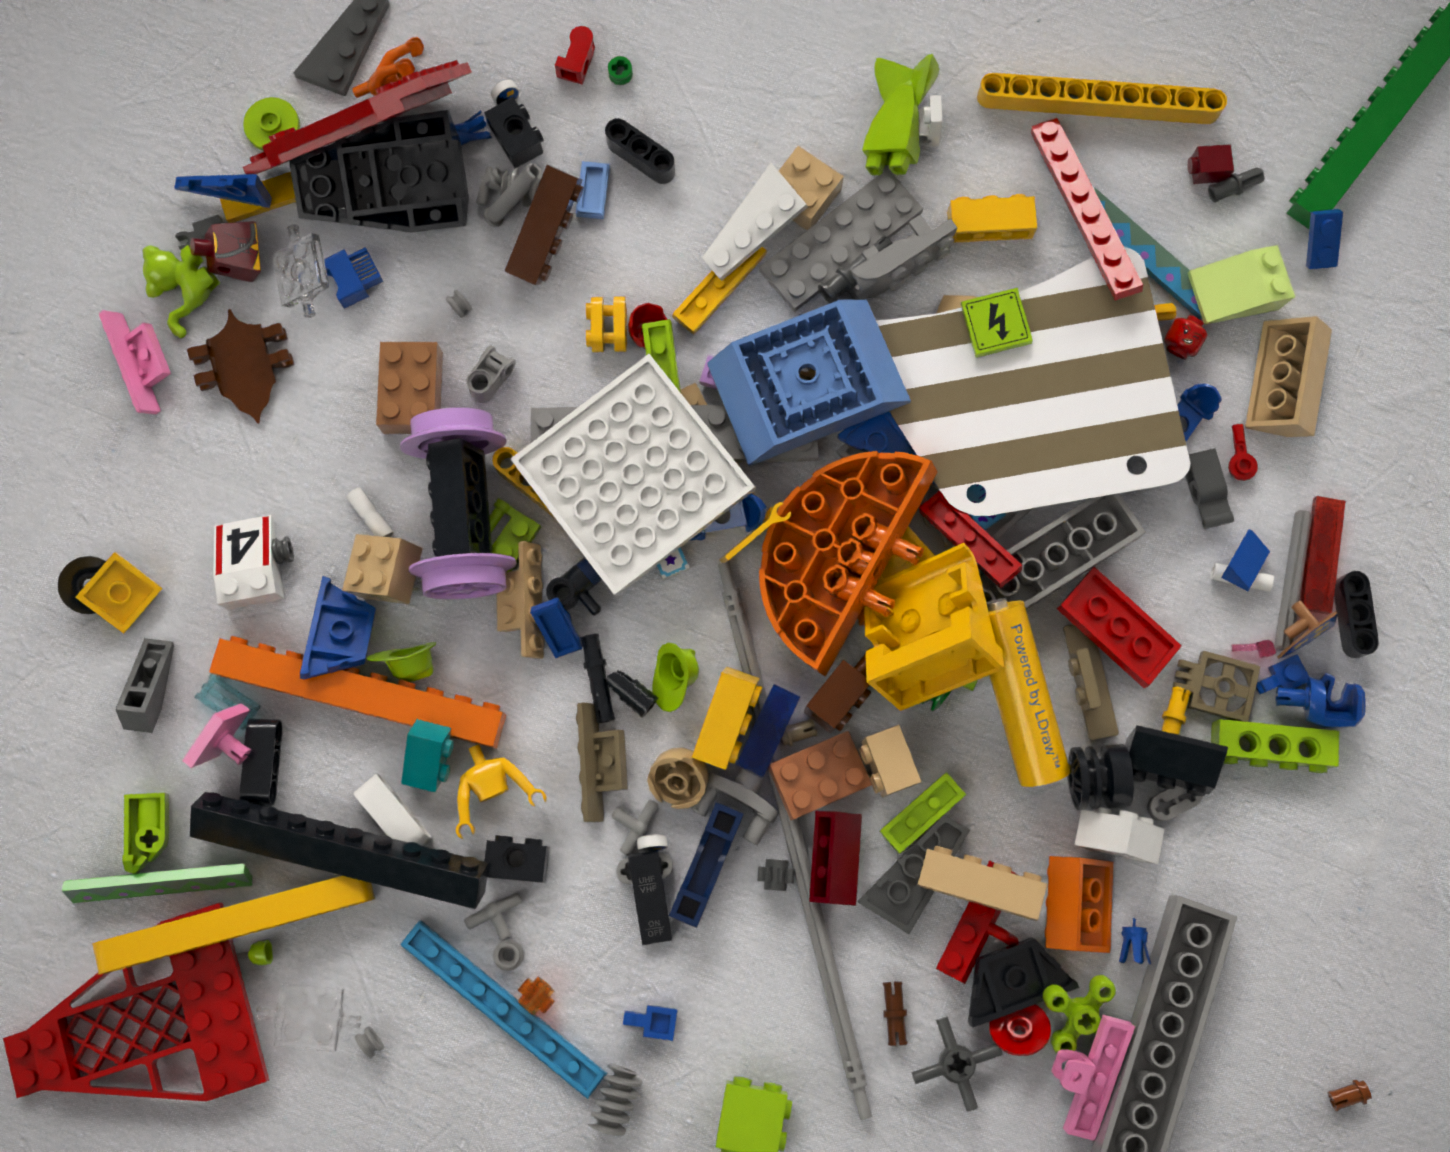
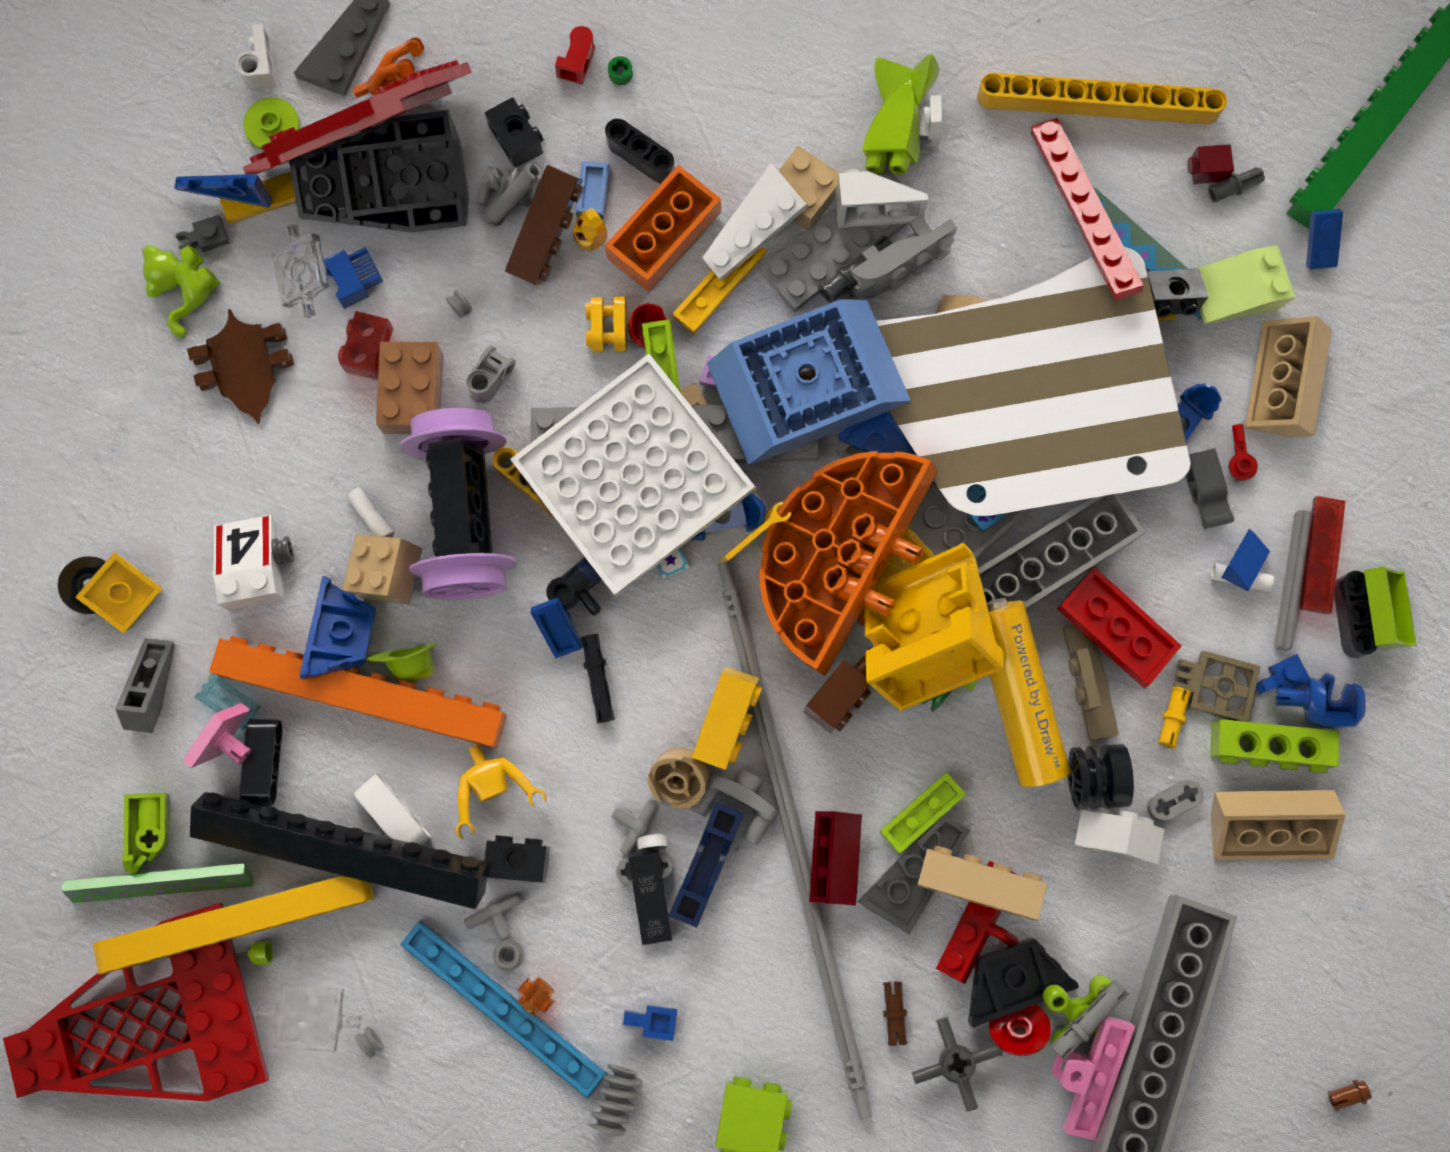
(138, 359): bright pink bracket -> none
(230, 250): dark red torso -> none
(258, 58): none -> white plate
(368, 345): none -> clear red brick
(426, 756): teal brick -> none
(466, 129): blue piece -> none
(504, 90): tile -> none
(518, 529): lime plate -> none
(521, 594): tan bracket -> none
(589, 230): none -> yellow rock
(601, 762): dark tan bracket -> none
(632, 692): black hinge -> none
(663, 228): none -> orange brick
(673, 674): lime piece -> none
(767, 731): clear blue plate -> none
(776, 875): dark grey gear -> none
(797, 732): dark tan pin -> none
(819, 775): nougat plate -> none
(875, 200): none -> white slope
(889, 761): tan brick -> none
(961, 528): red plate -> none
(993, 218): yellow brick -> none
(996, 322): lime tile -> none
(1079, 904): orange slope -> none
(1086, 1023): none -> light grey pin
(1138, 937): blue piece -> none
(1175, 760): black slope -> none
(1177, 291): none -> brick
(1185, 337): red head -> none
(1265, 648): clear pink hand -> none
(1276, 825): none -> tan slope
(1306, 621): medium nougat shield -> none
(1390, 608): none -> lime container

